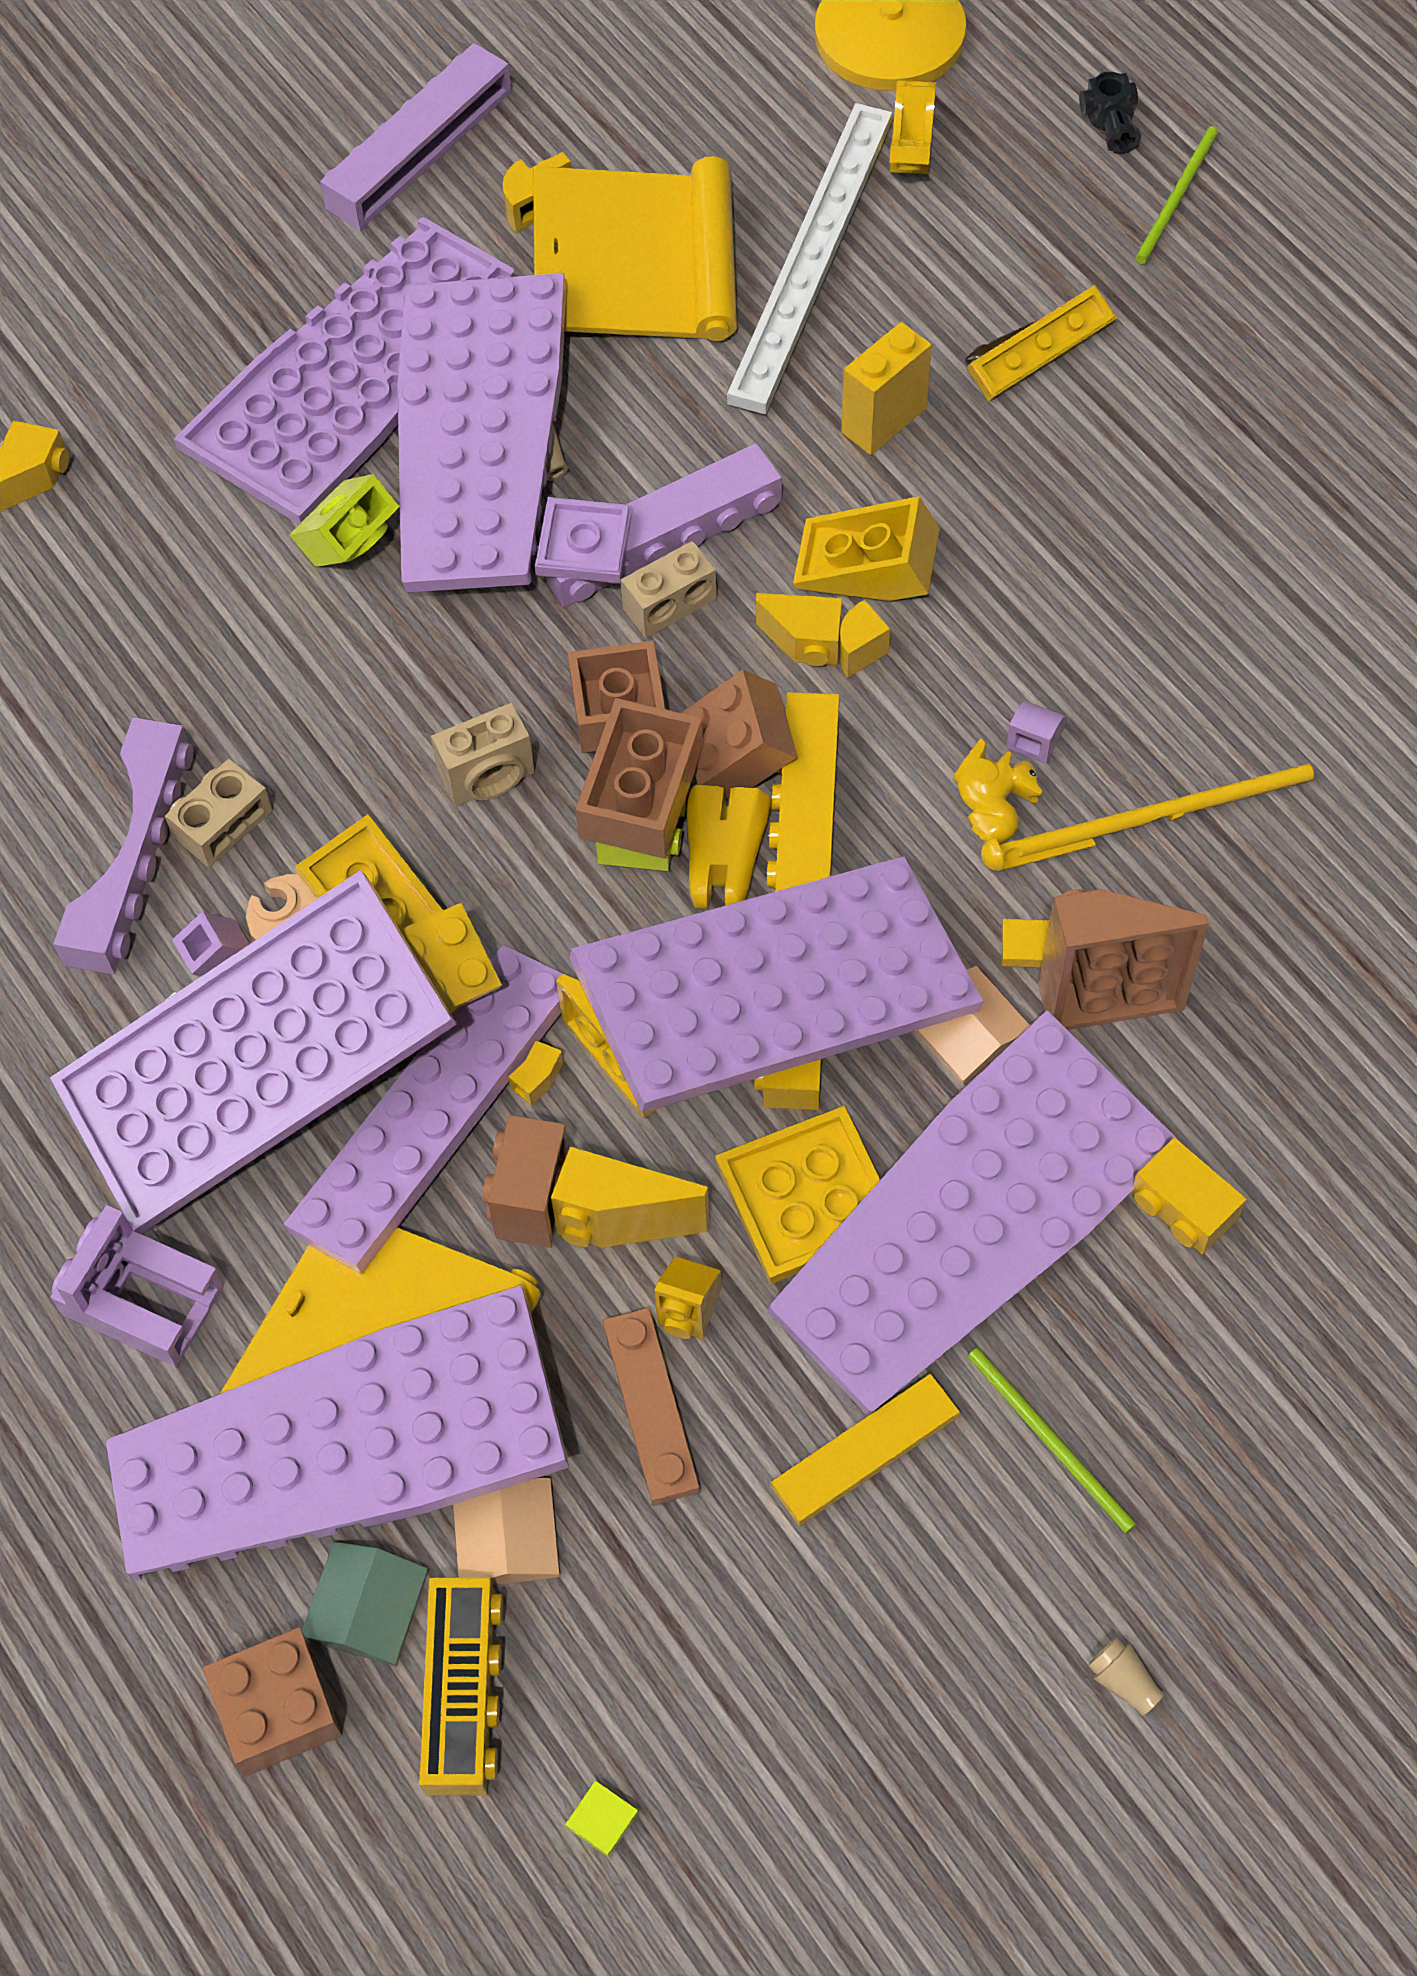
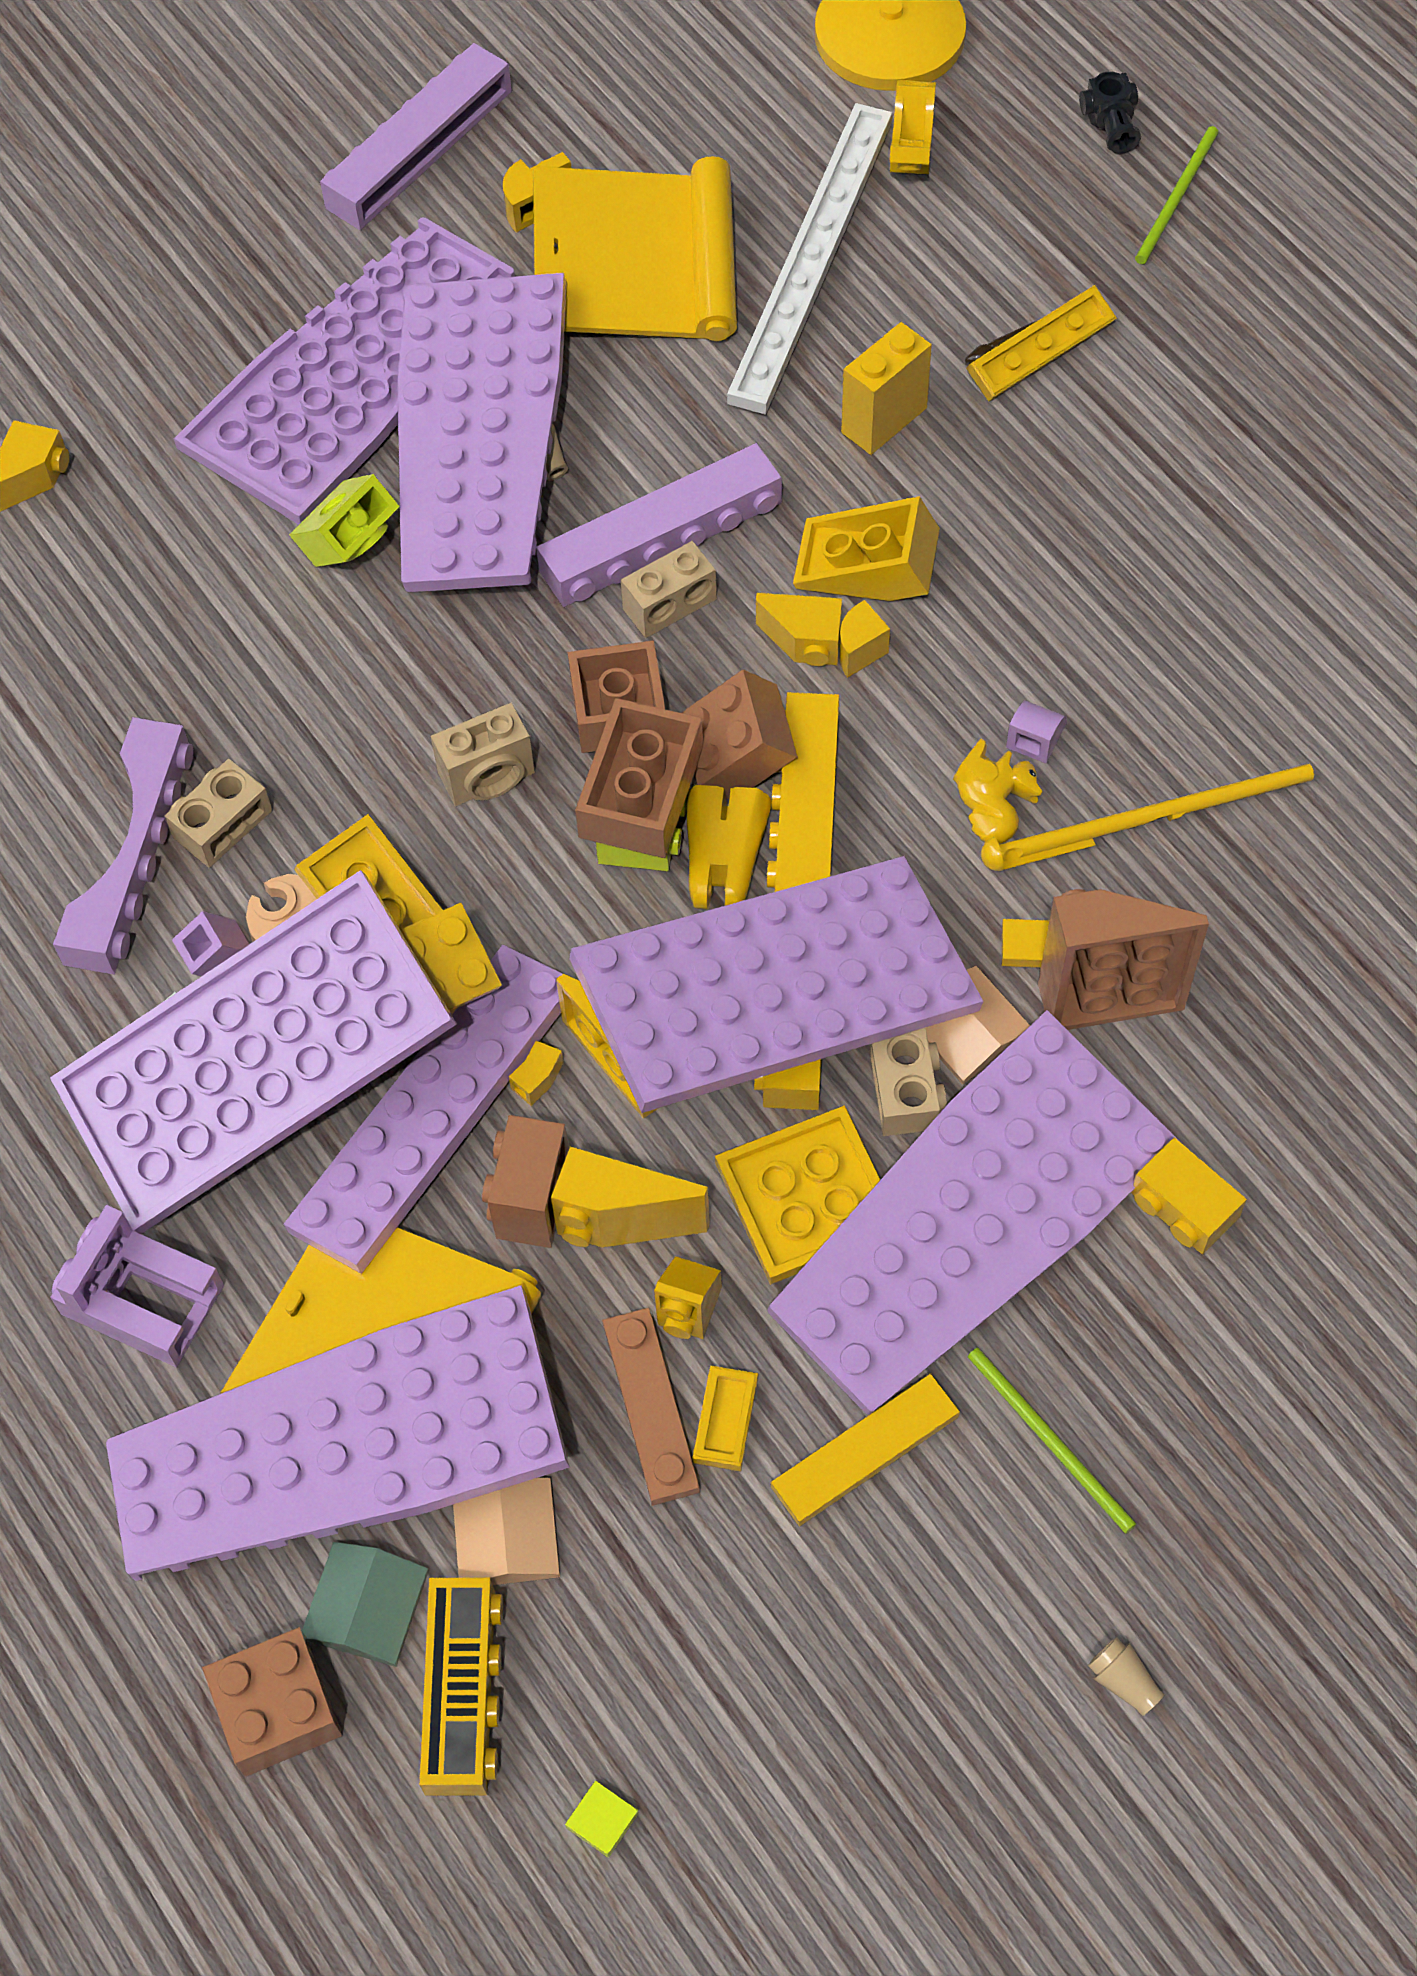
(583, 540): lavender tile -> none
(725, 1418): none -> yellow tile
(900, 1081): none -> tan brick

